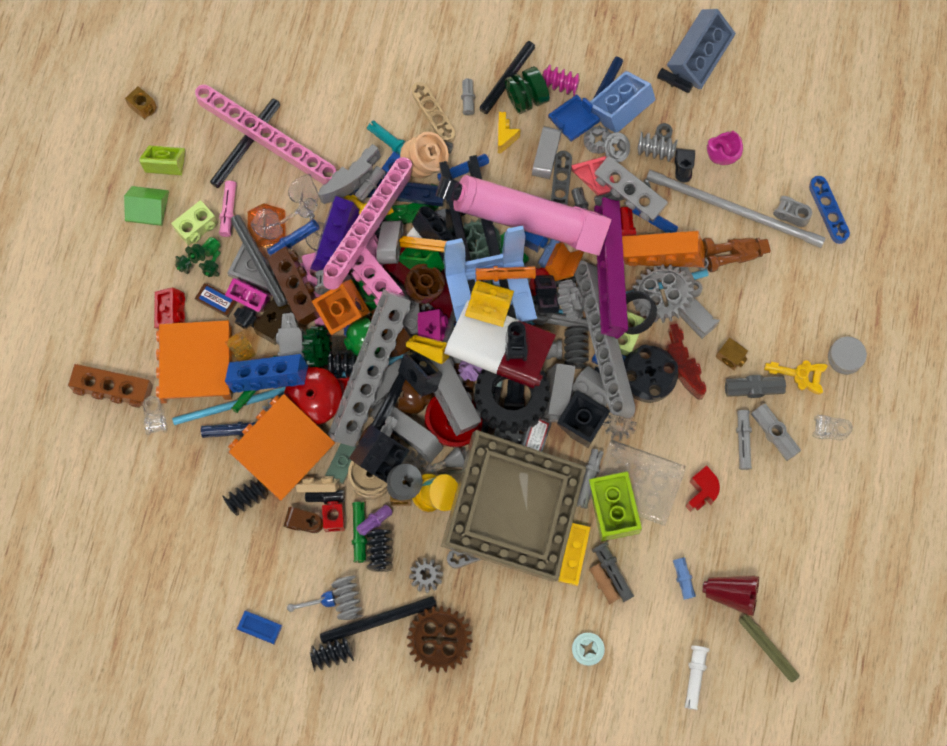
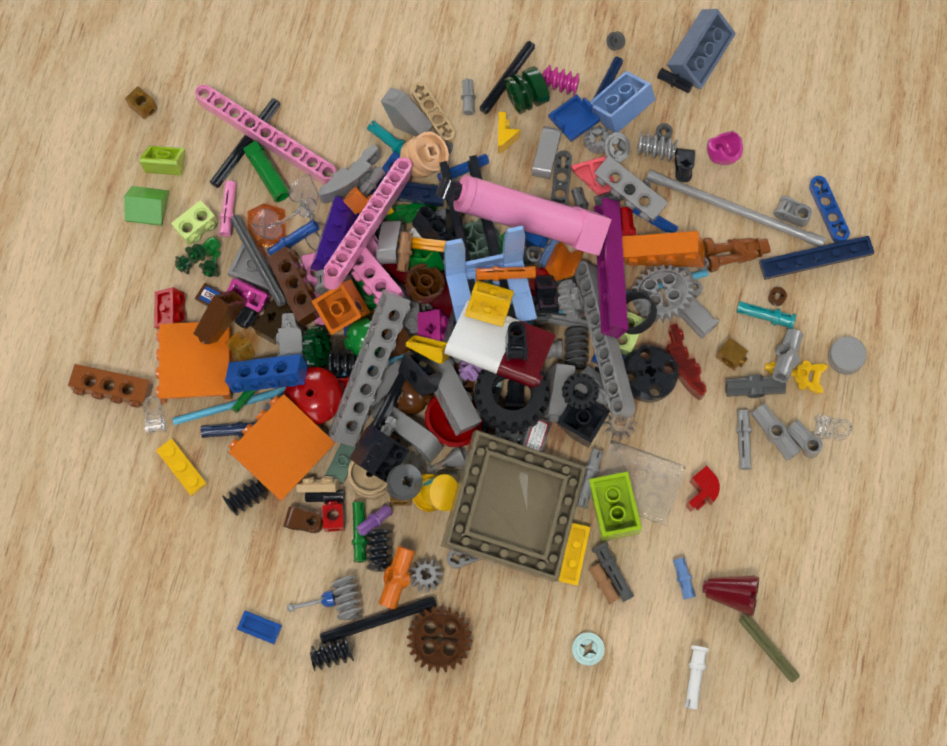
(181, 467): none -> yellow plate
(219, 316): none -> reddish brown slope
(266, 171): none -> green piece
(356, 200): none -> orange panel
(396, 577): none -> orange piece
(404, 113): none -> light grey slope
(404, 252): none -> medium nougat pin
(536, 257): none -> dark grey bush
(569, 385): none -> black tyre
(615, 40): none -> dark grey tile
(775, 317): none -> teal pin
(783, 294): none -> reddish brown bush
(787, 355): none -> light grey piece
(803, 437): none -> light grey piece
(816, 257): none -> dark blue plate

